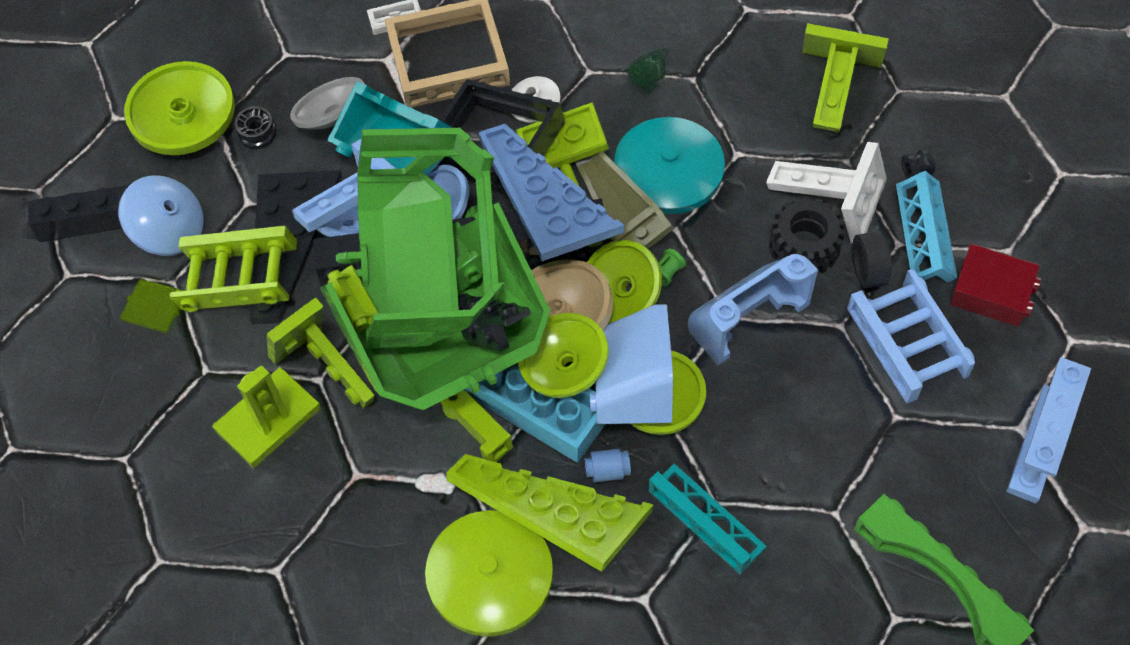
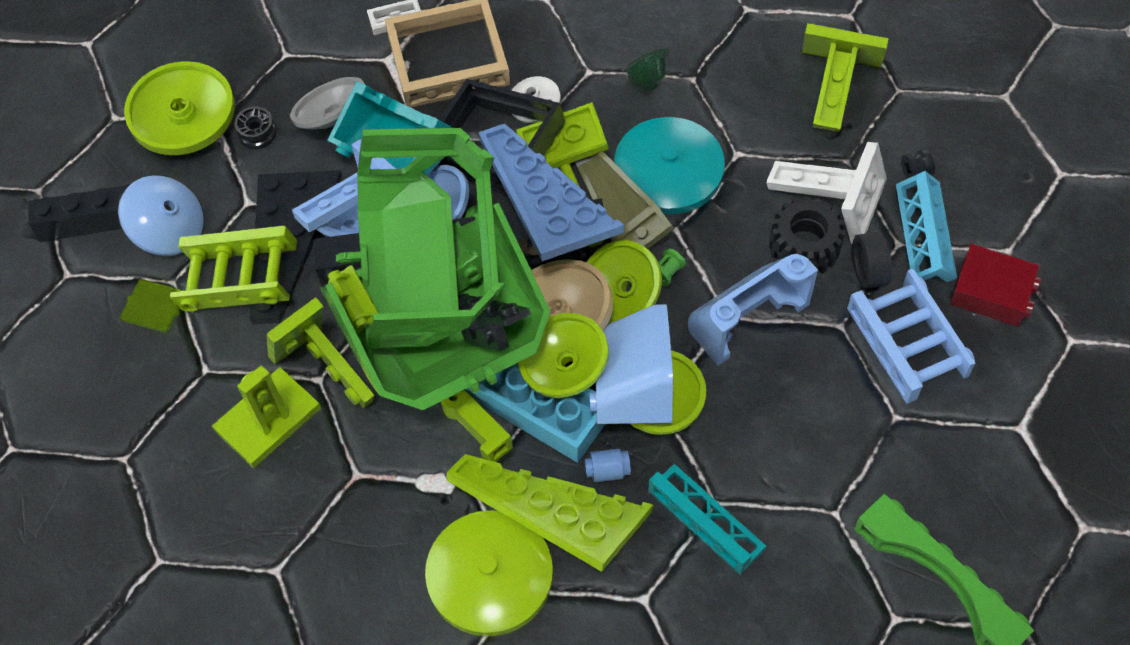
(1048, 430): light blue fence -> none

